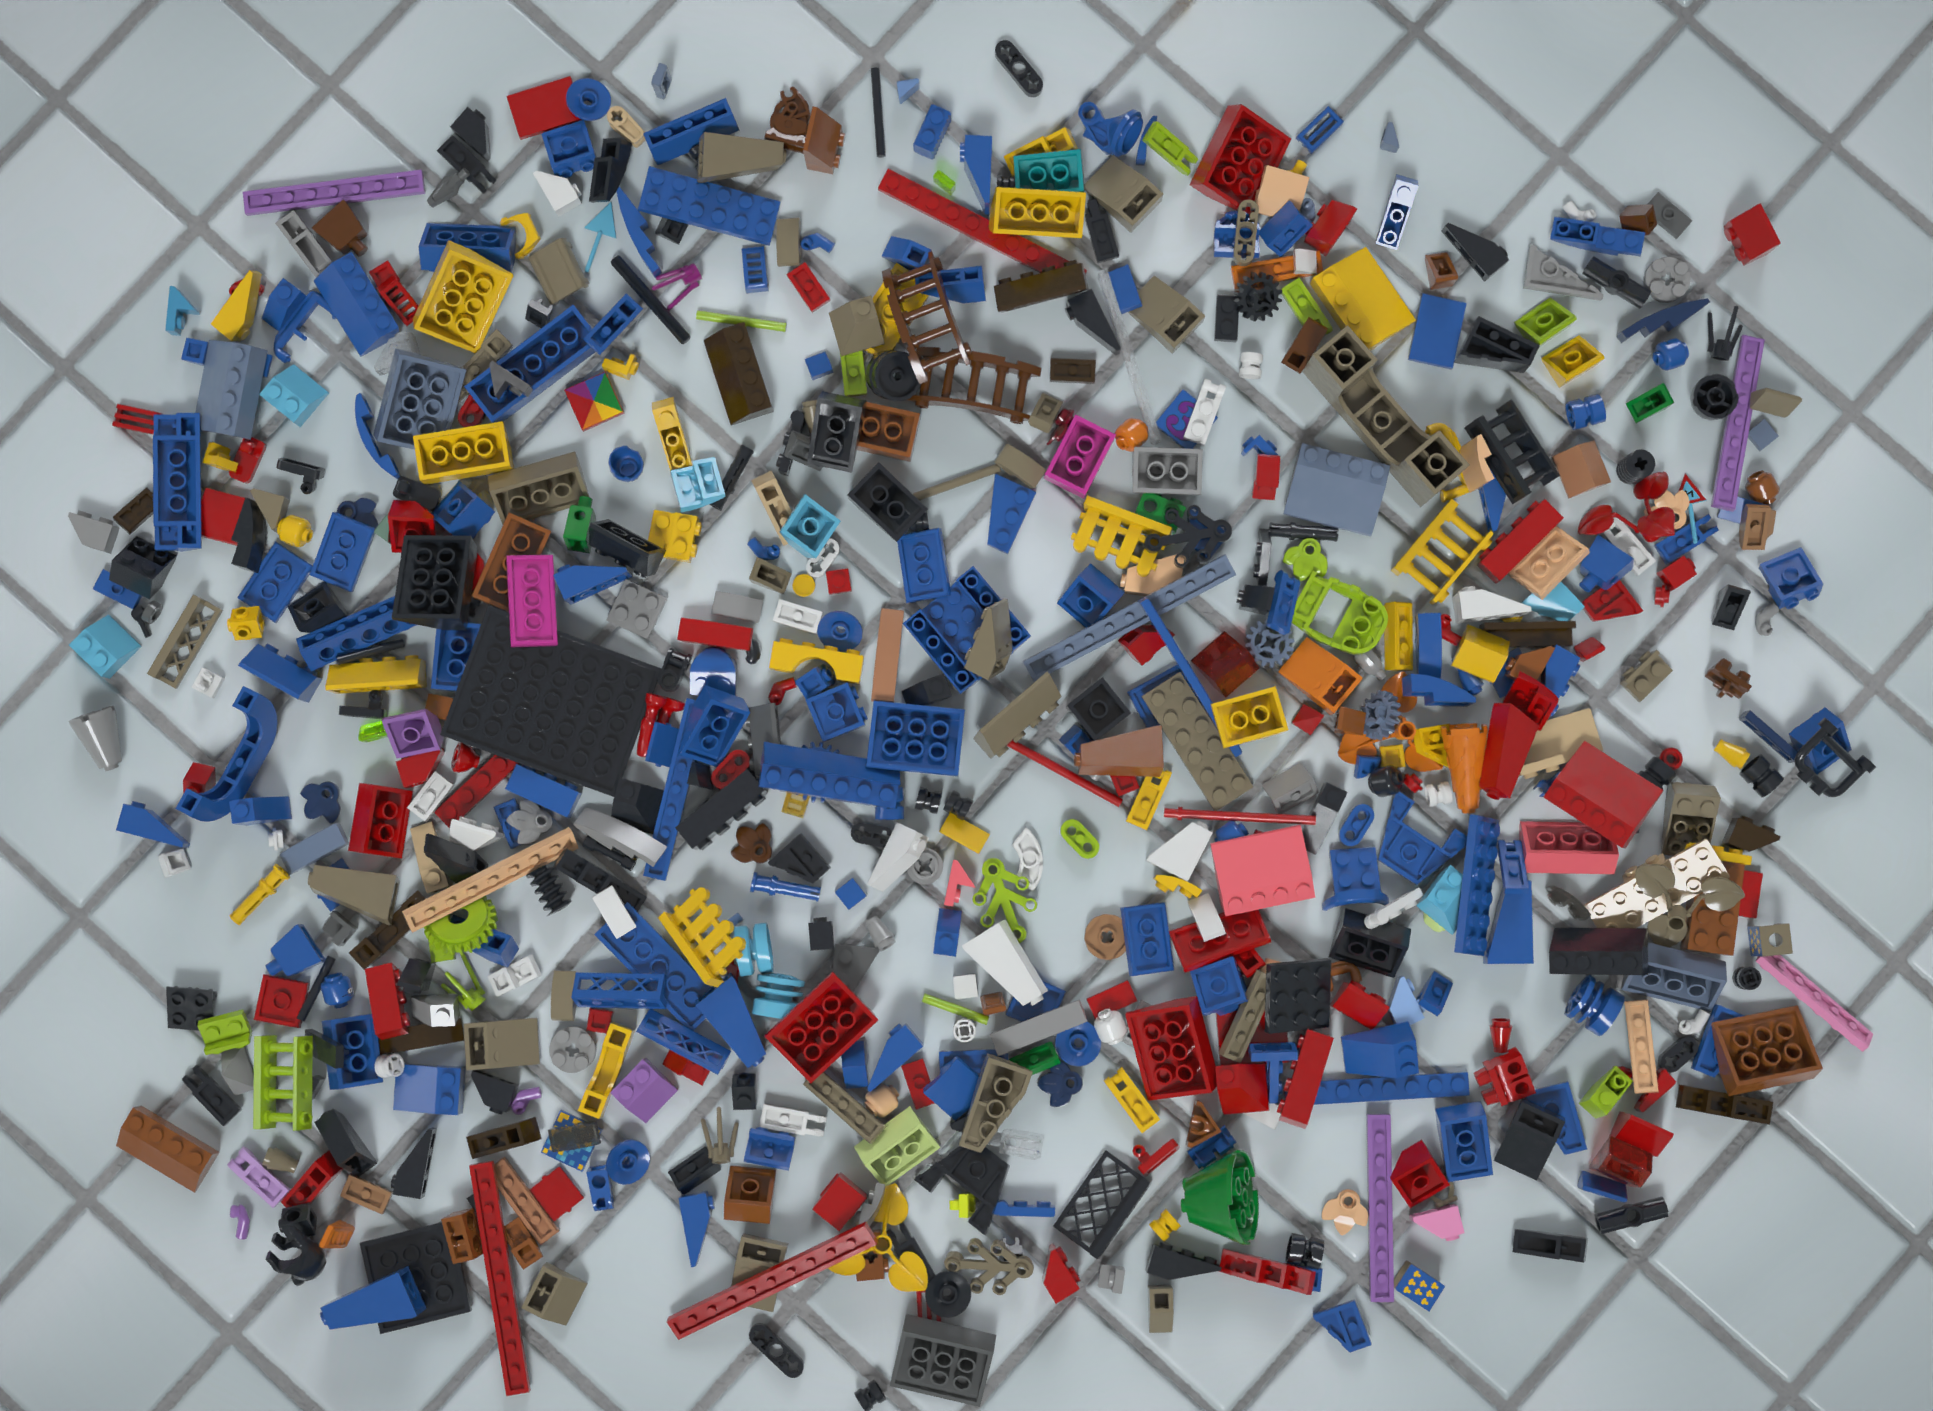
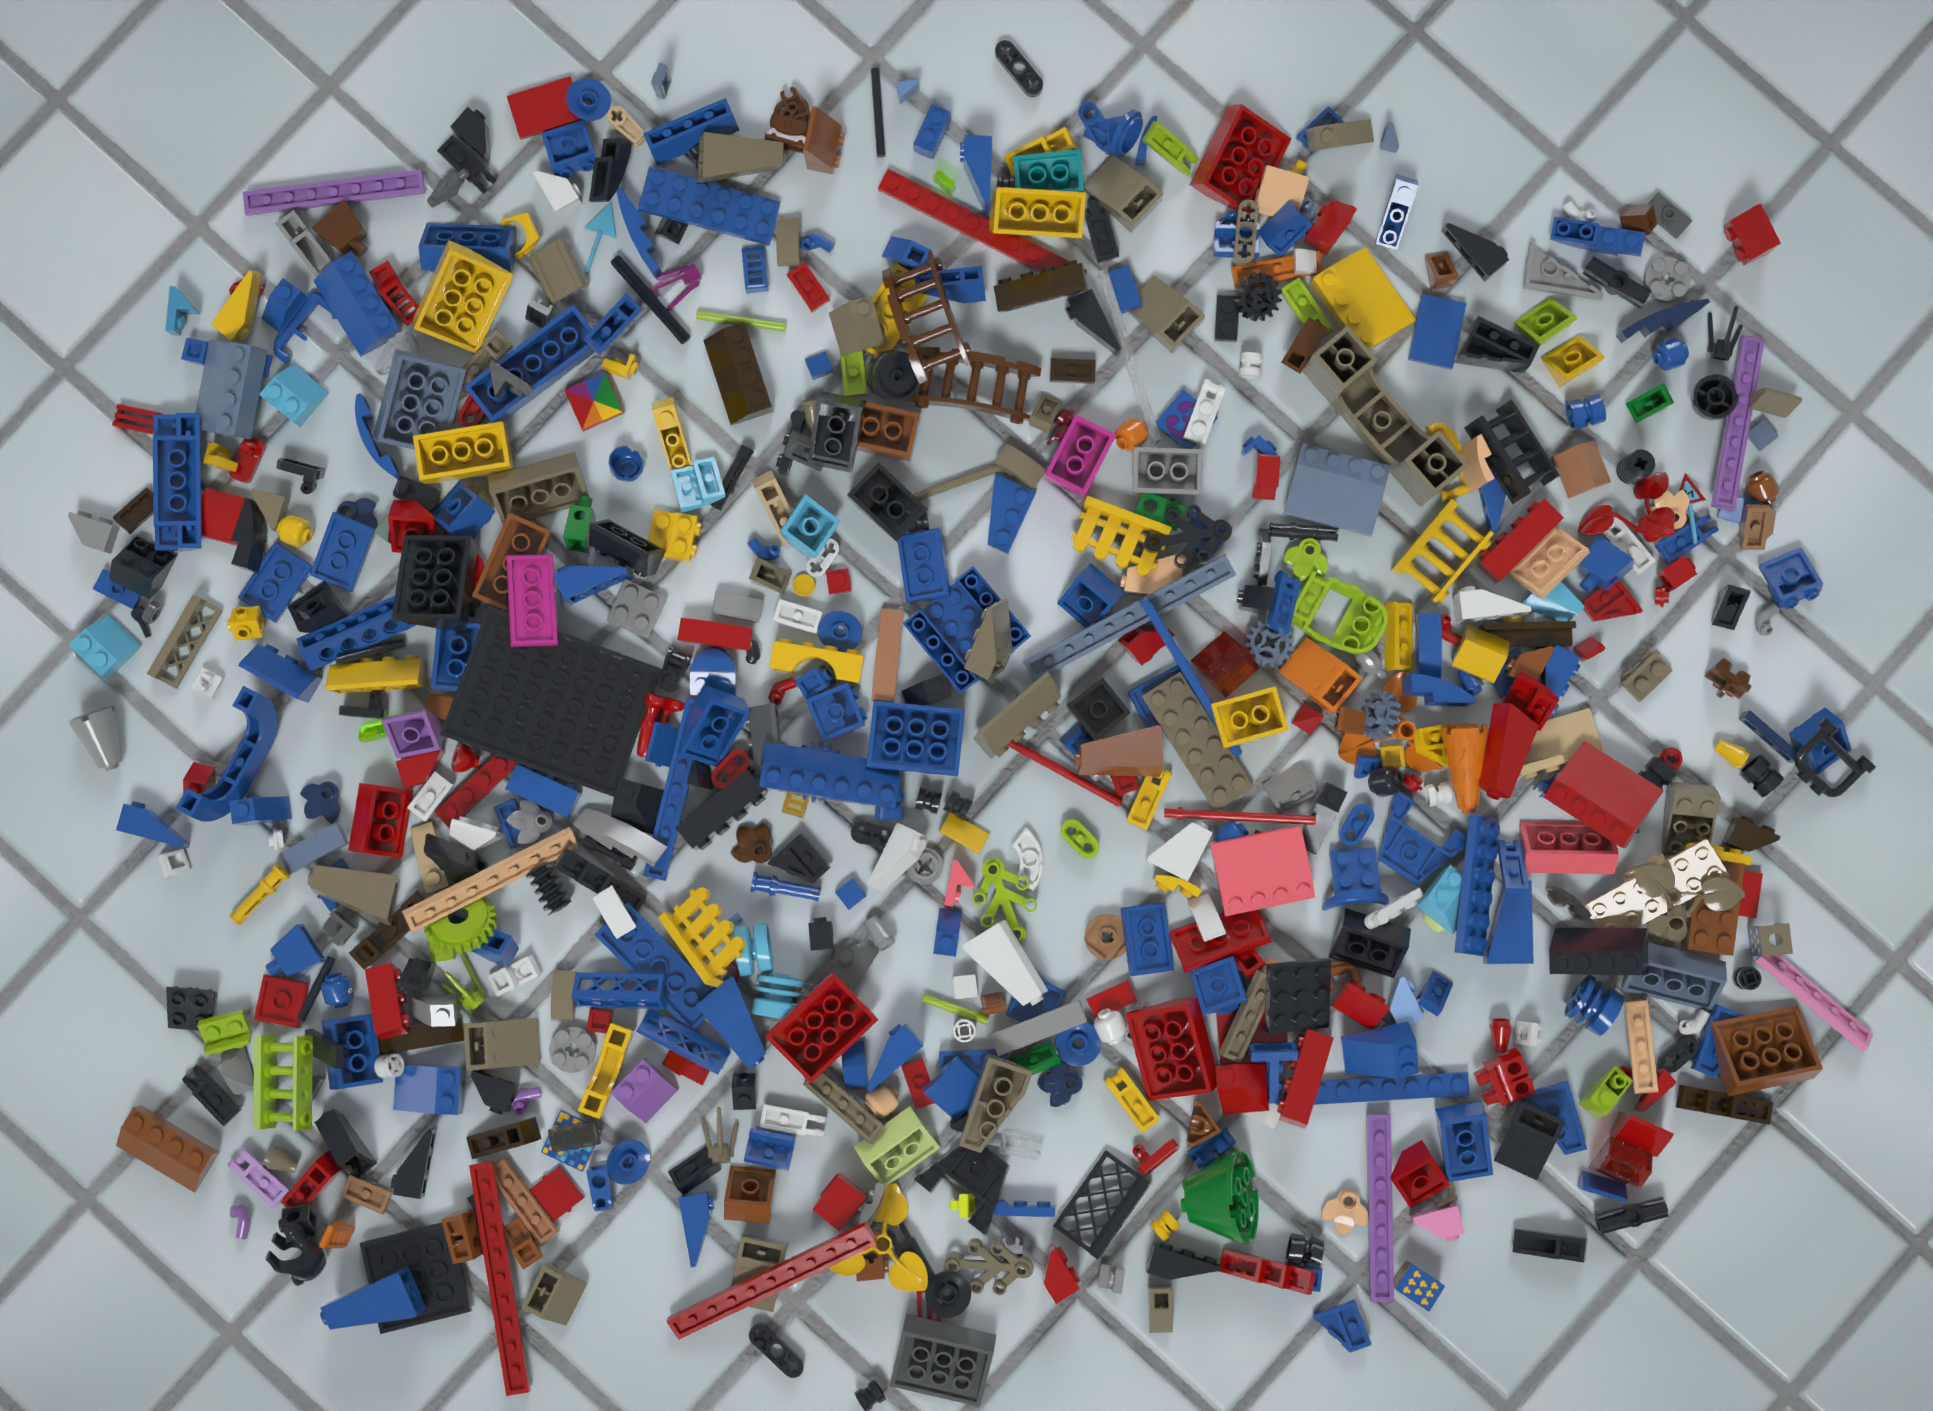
(1339, 135): none -> dark tan slope
(1527, 1033): none -> white tile

